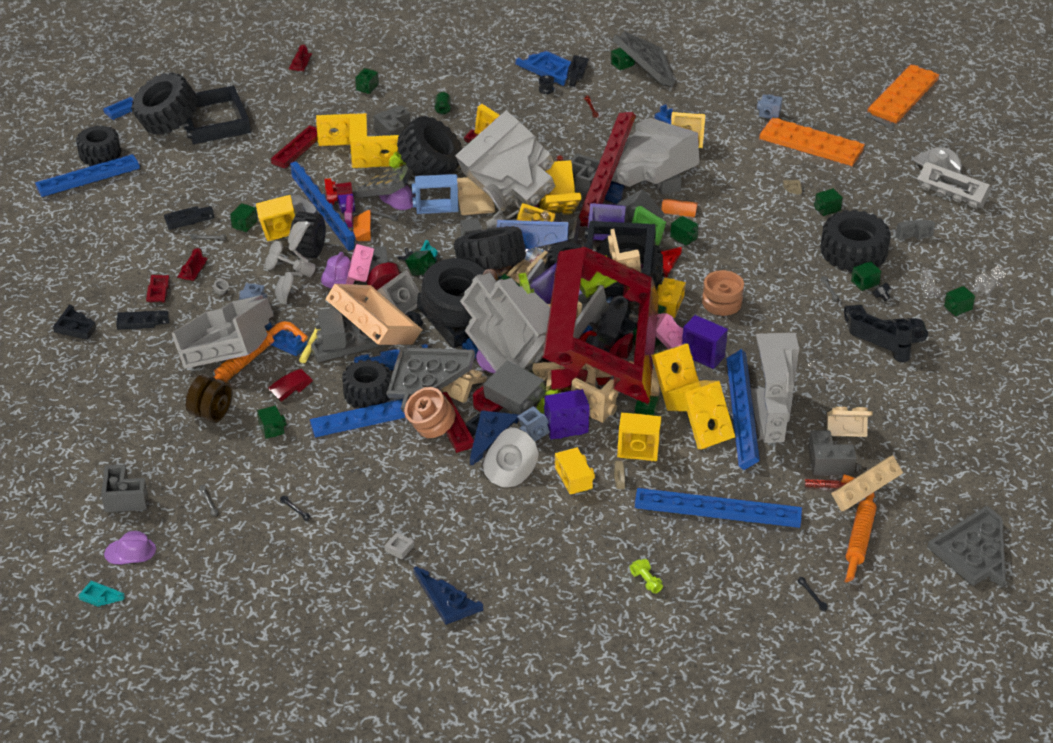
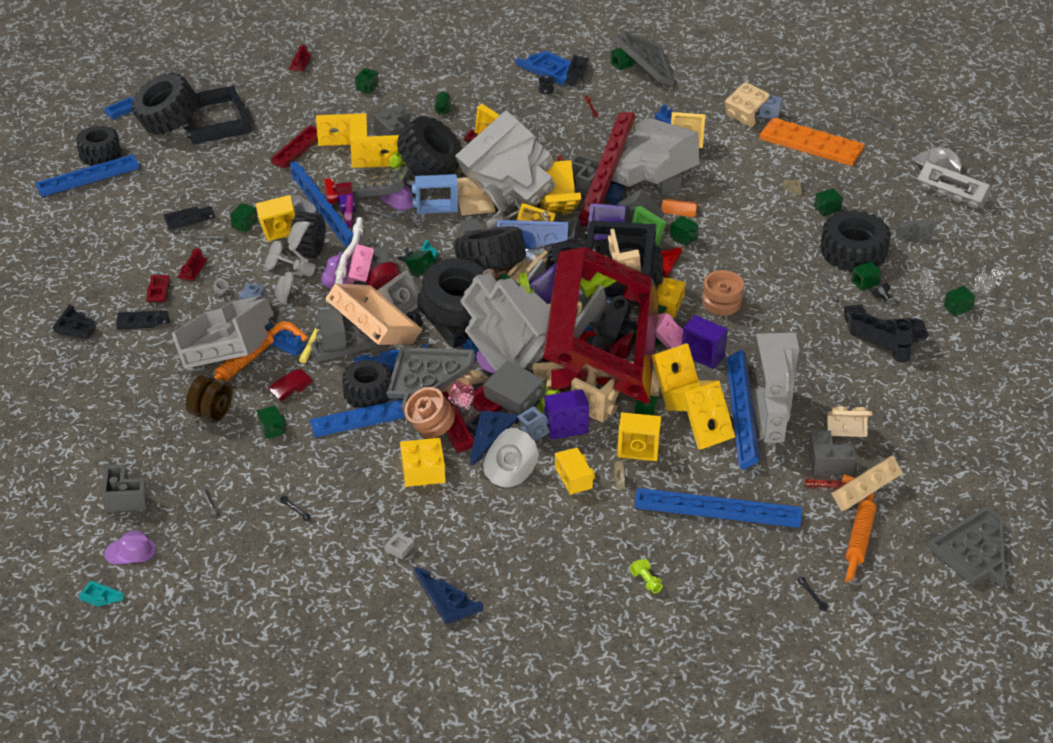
(341, 270): none -> white bar
(362, 226): orange slope -> none
(422, 462): none -> yellow brick
(461, 395): none -> clear pink brick
(744, 103): none -> tan bracket
(903, 93): orange plate -> none

